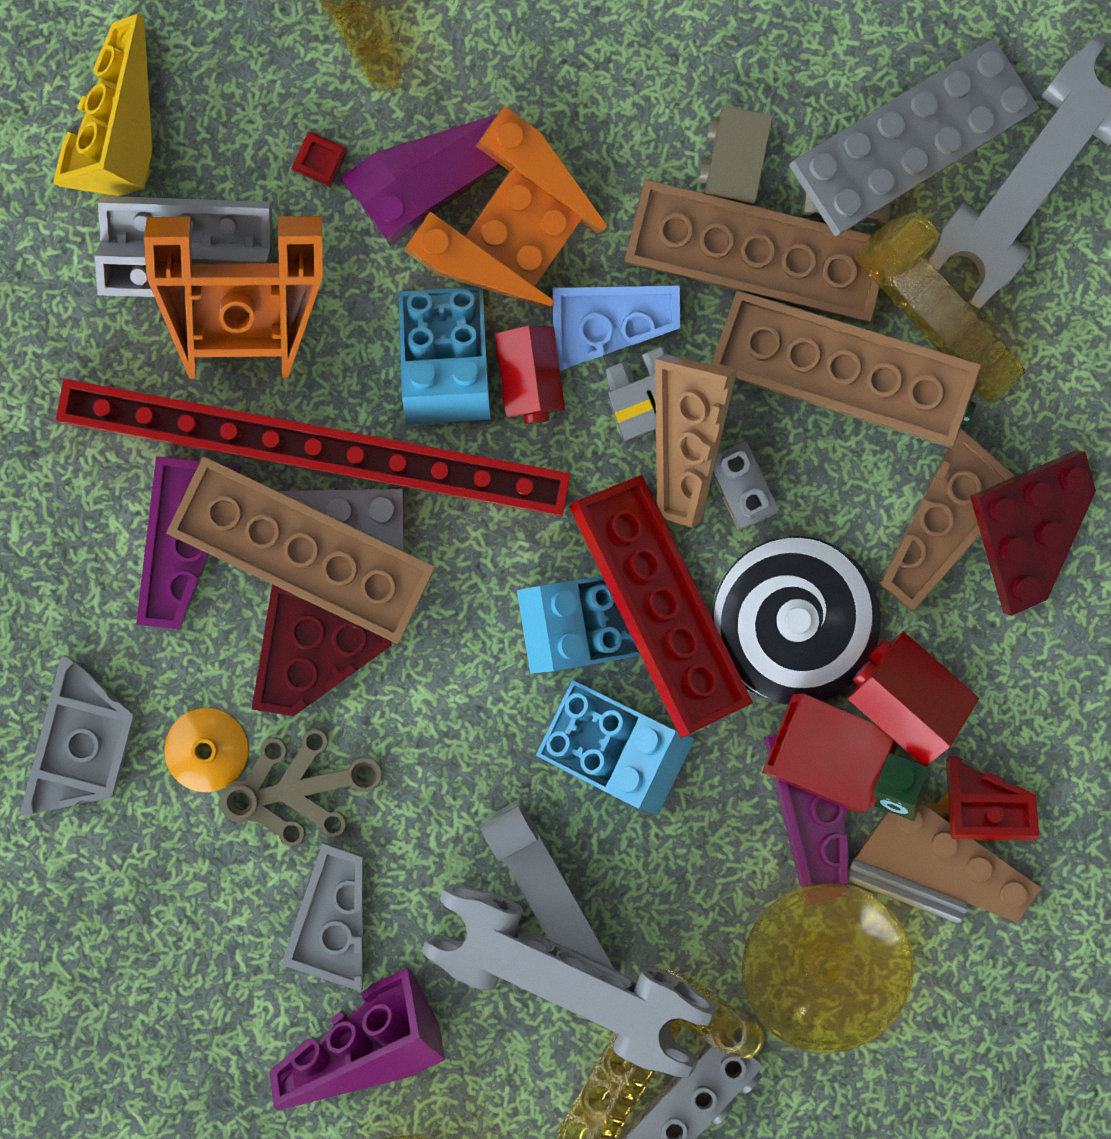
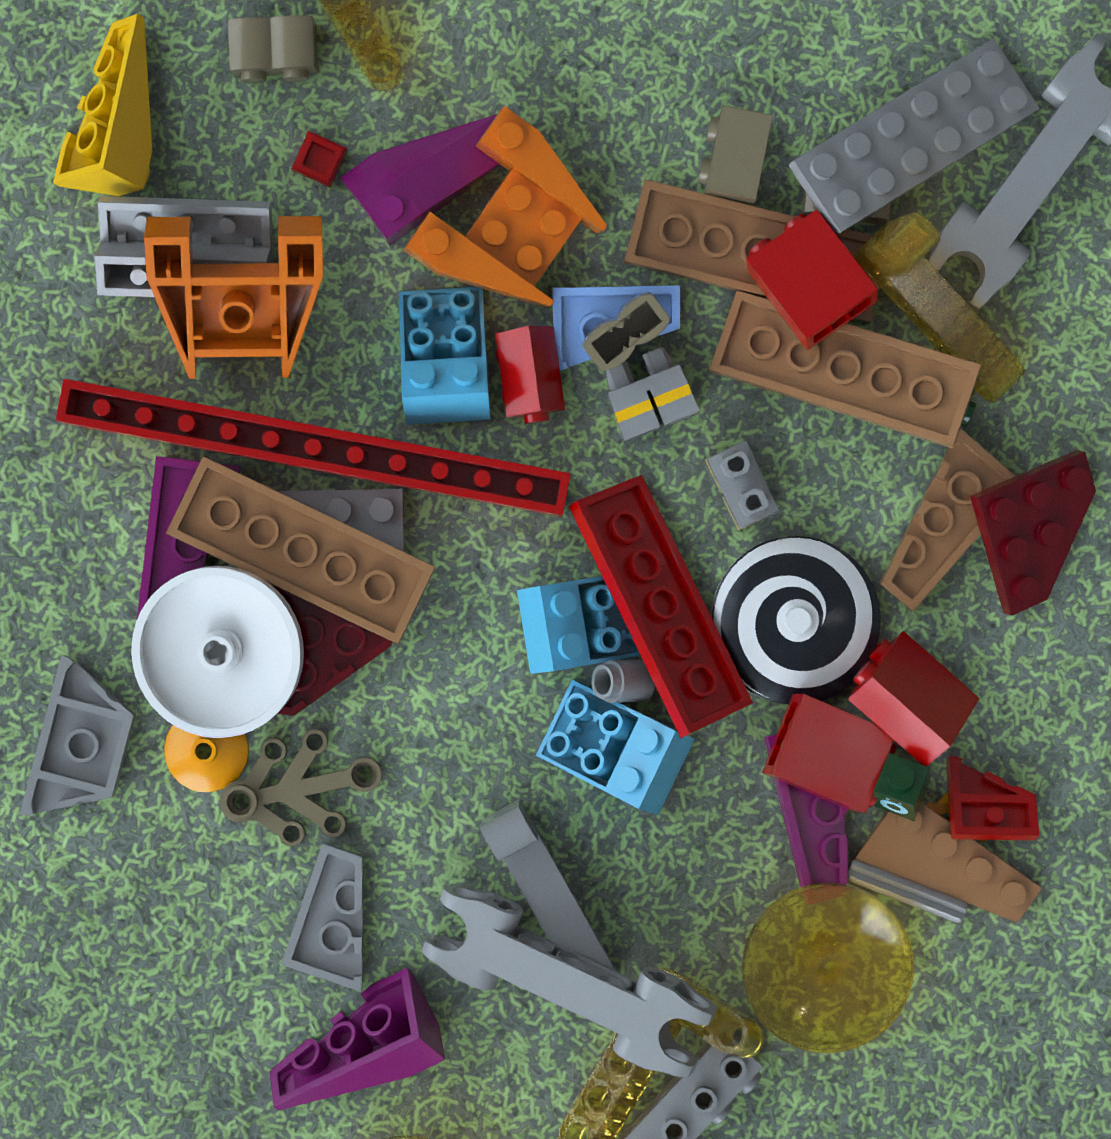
(217, 651): none -> white dish
(273, 48): none -> dark tan brick
(616, 338): none -> dark tan brick
(622, 681): none -> light grey brick
(689, 427): medium nougat wing -> none
(811, 278): none -> red brick

